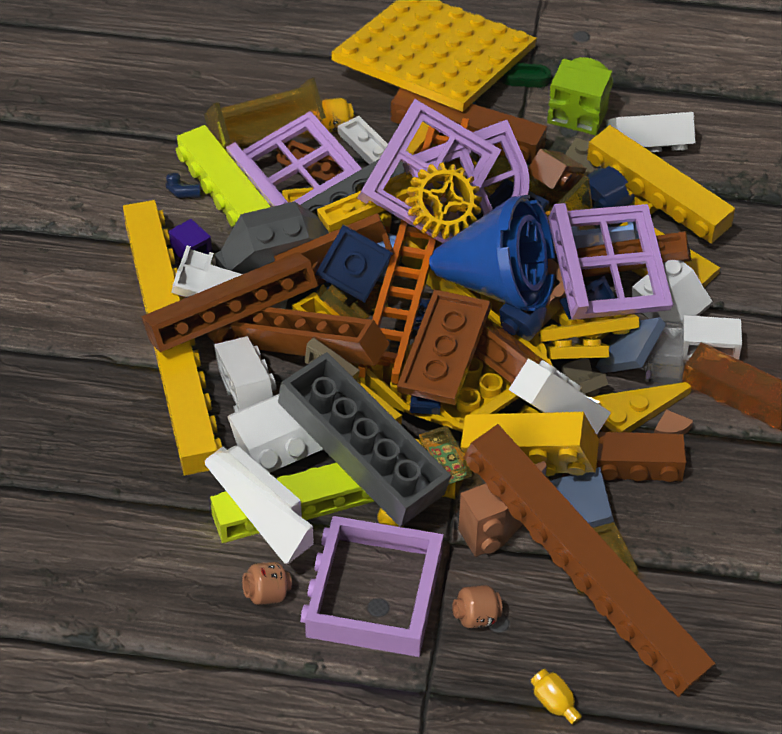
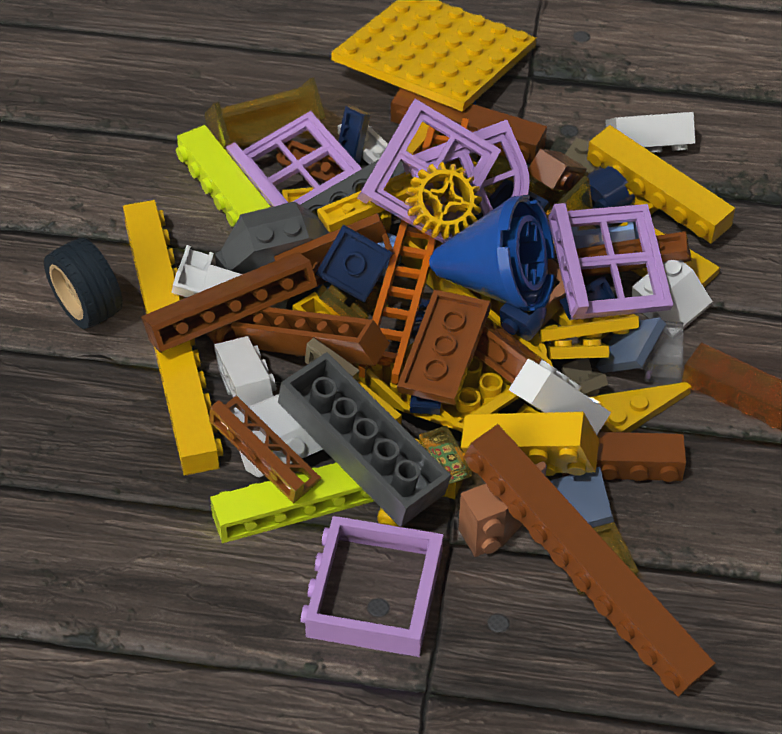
(83, 283): none -> black wheel
(181, 190): dark blue arm -> none
(189, 234): dark purple brick -> none
(261, 453): none -> dark orange fence
(264, 501): white wedge -> none
(266, 583): nougat head -> none
(336, 112): yellow head -> none
(354, 131): none -> dark blue plate
(477, 606): nougat head -> none
(527, 75): dark green tile -> none
(555, 695): yellow plant -> none
(580, 95): lime piece -> none
(673, 424): nougat tile -> none
(716, 332): white brick -> none

